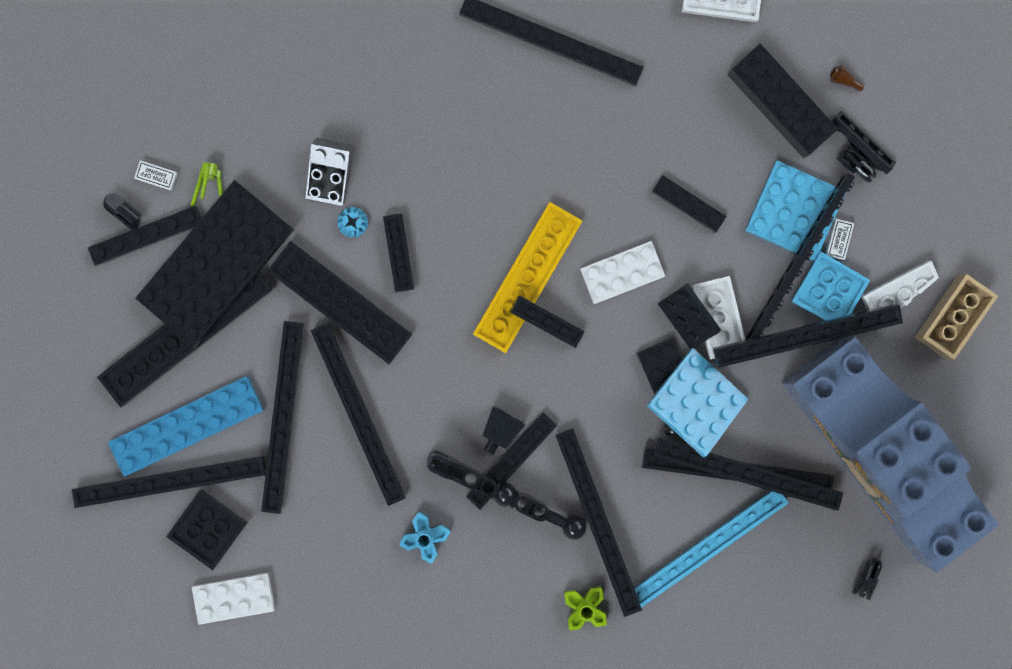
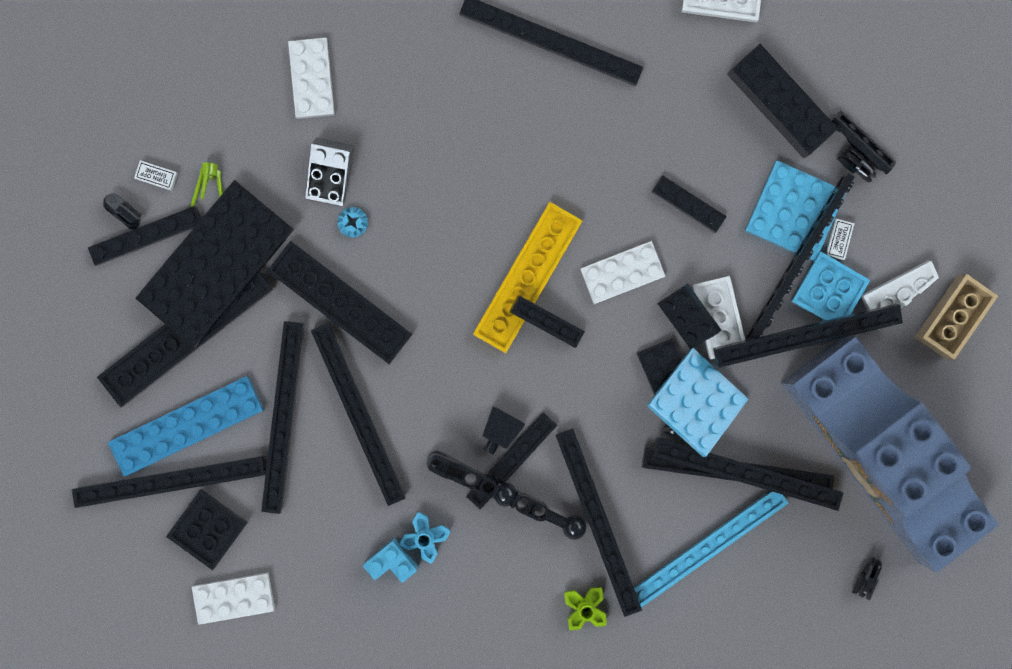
(311, 78): none -> white plate
(391, 557): none -> medium azure brick
(398, 252): black plate -> none
(841, 76): reddish brown cone -> none

